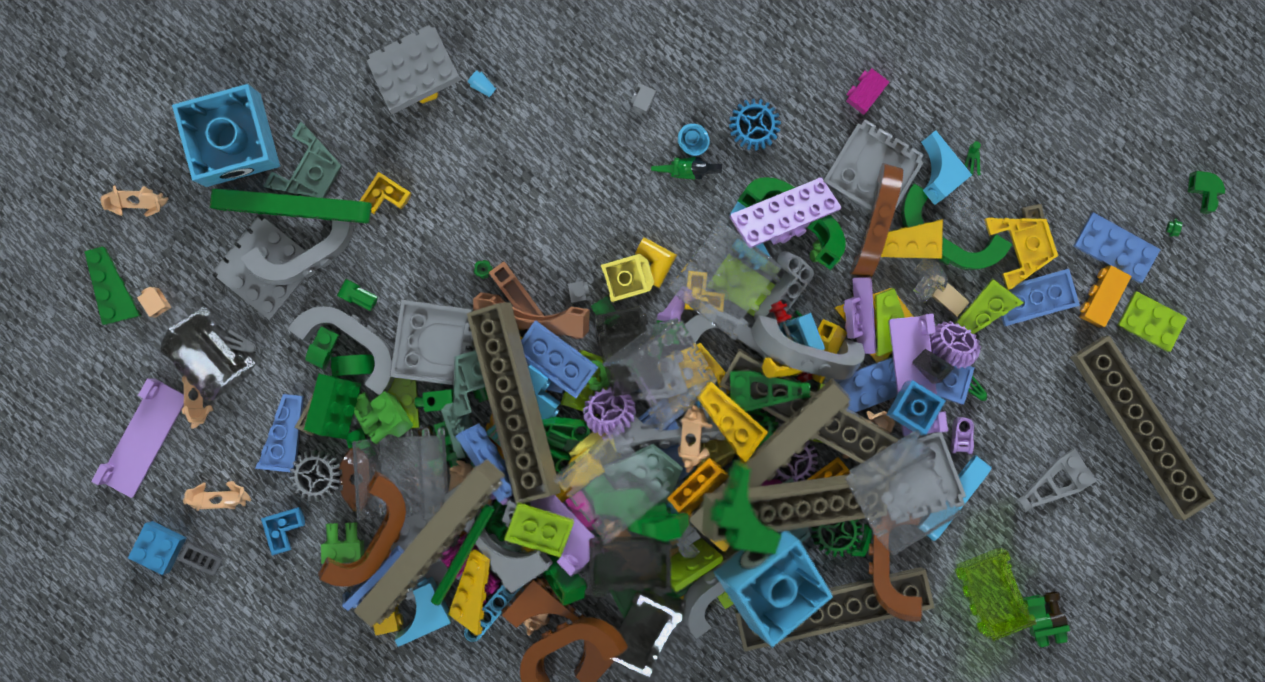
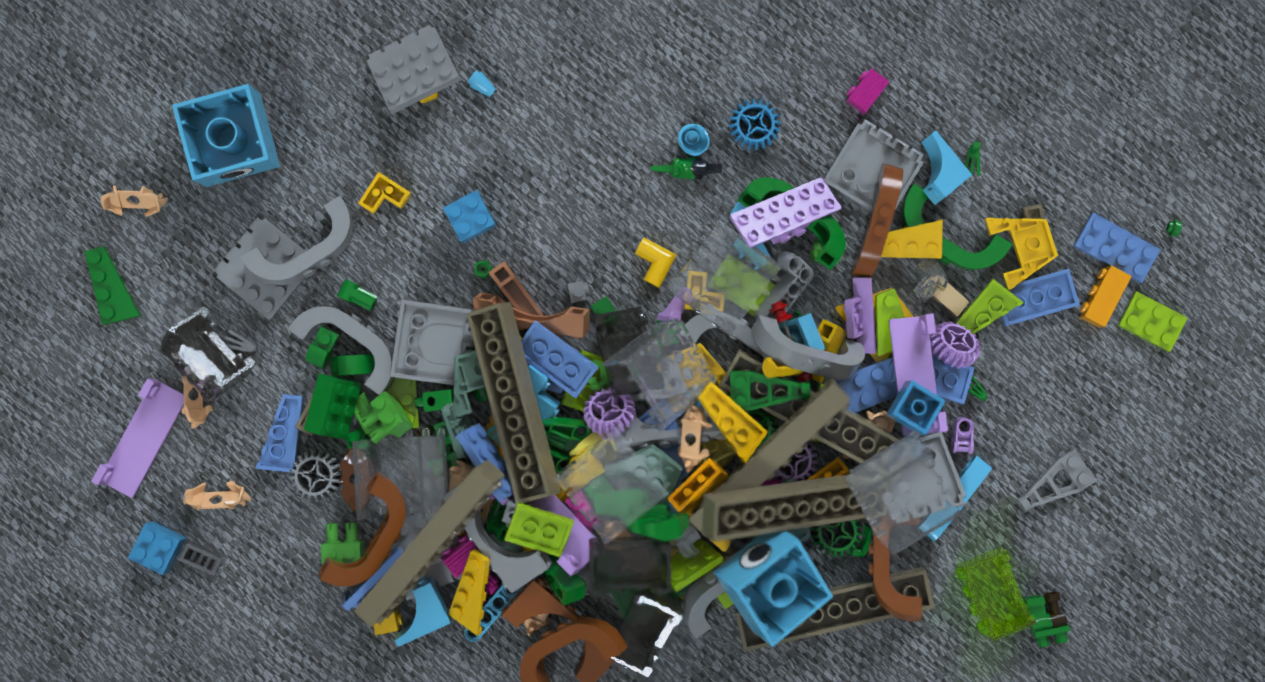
(153, 301): light nougat brick -> none
(277, 525): dark azure brick -> none
(291, 205): green beam -> none
(315, 171): sand green wing -> none
(462, 554): green axle -> none
(469, 217): none -> dark azure brick
(628, 277): light yellow slope -> none
(642, 99): light grey brick -> none
(736, 513): green arch -> none
(932, 366): clear smoke slope -> none
(1143, 428): dark tan brick -> none
(1209, 186): green brick -> none

